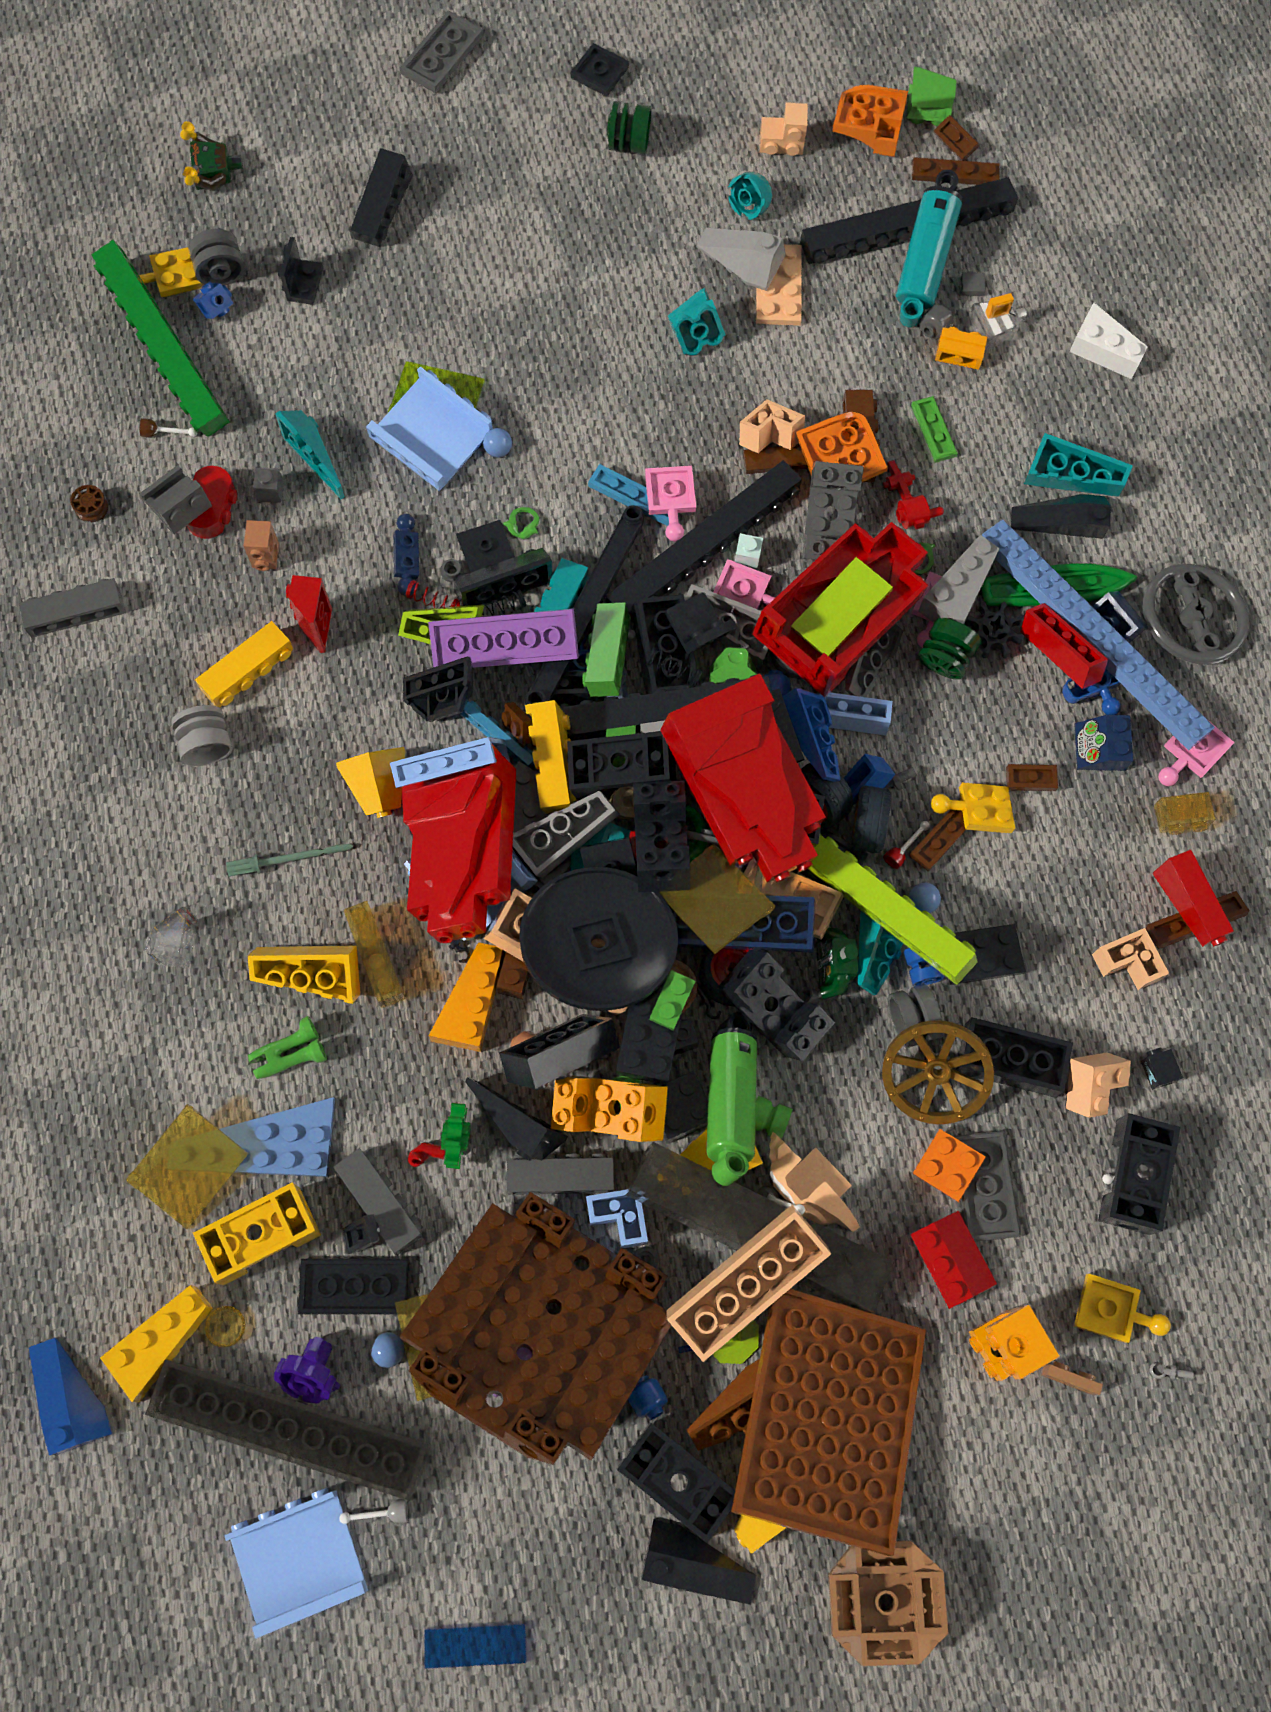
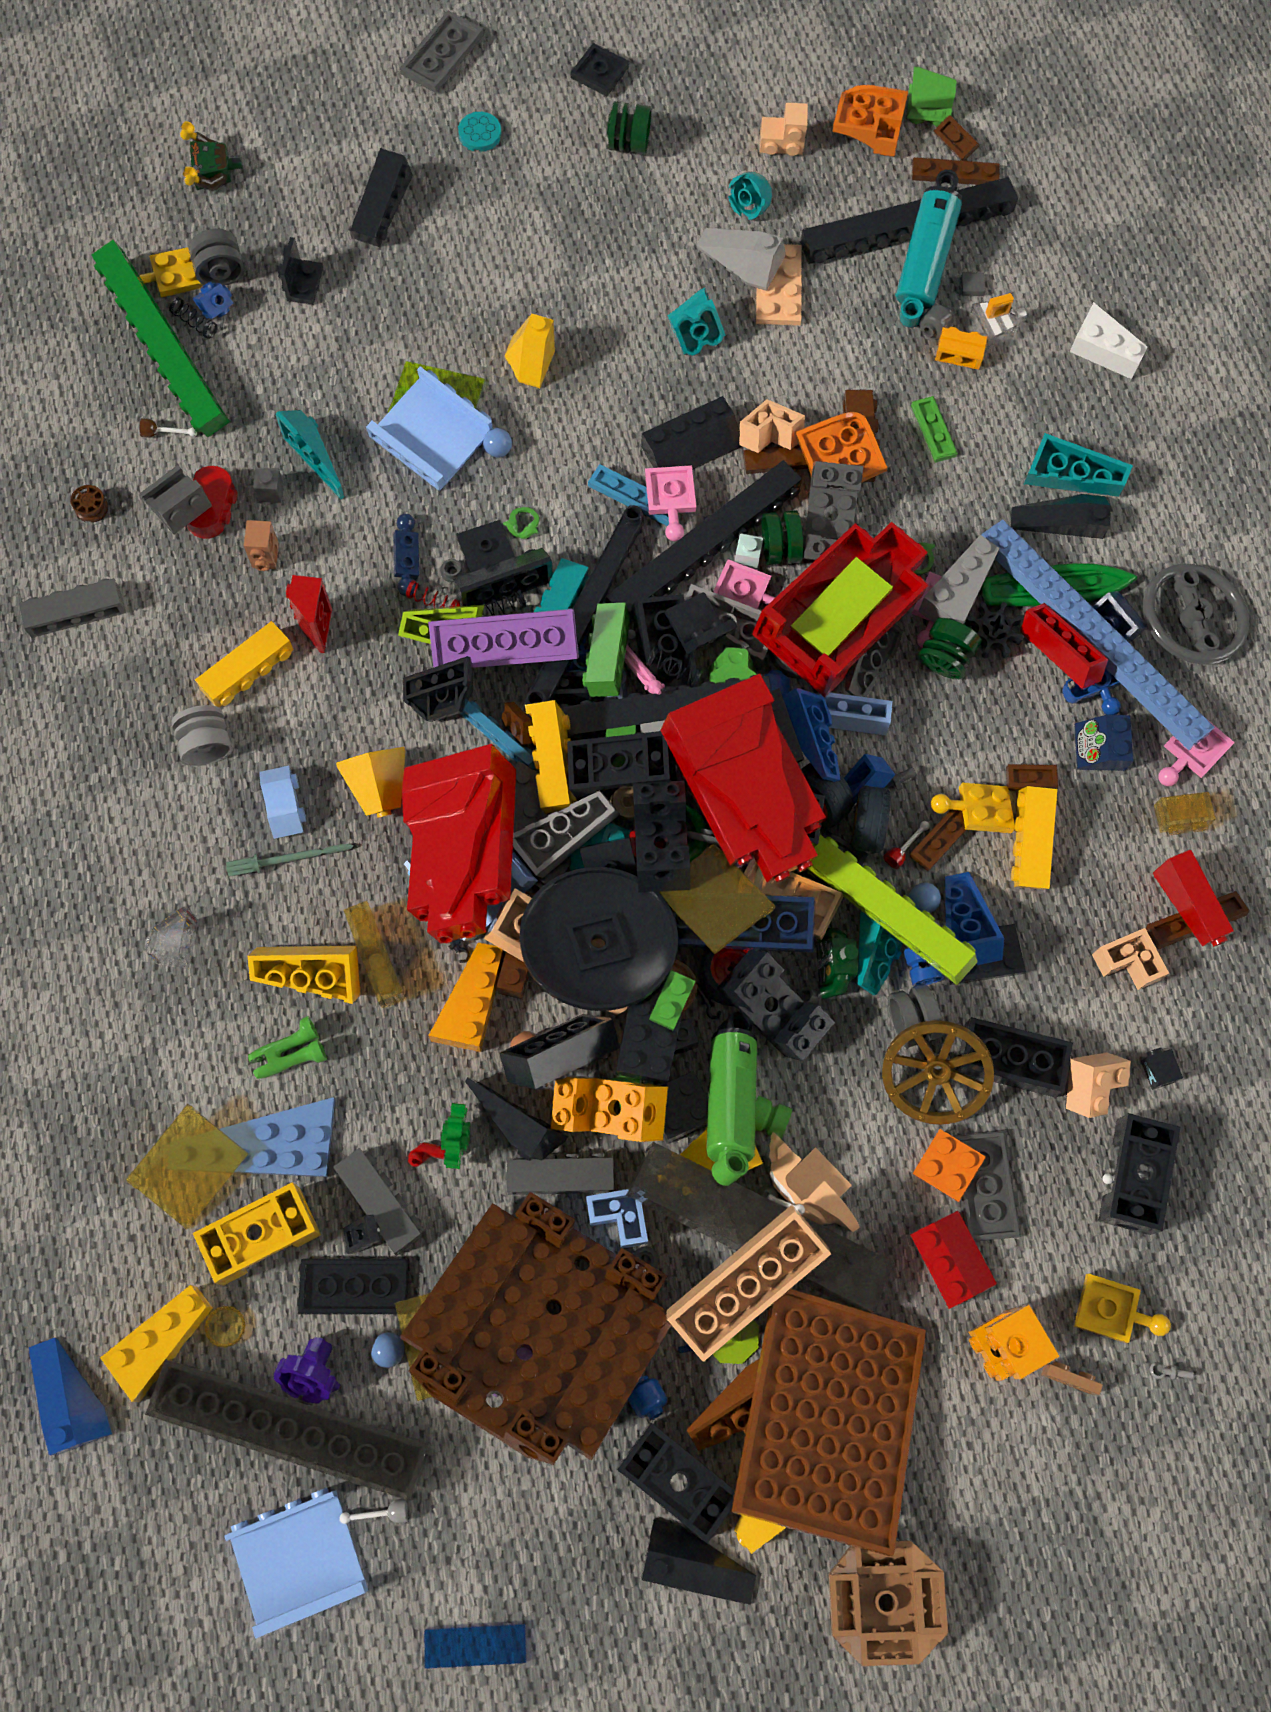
(180, 308): none -> black piece
(282, 802): none -> light blue brick
(447, 761): light blue panel -> none
(479, 131): none -> teal tile
(532, 350): none -> yellow slope
(642, 672): none -> bright pink wheel
(693, 437): none -> black slope
(782, 537): none -> dark green wheel
(910, 510): red piece -> none
(971, 918): none -> blue wedge
(1034, 837): none -> yellow wedge

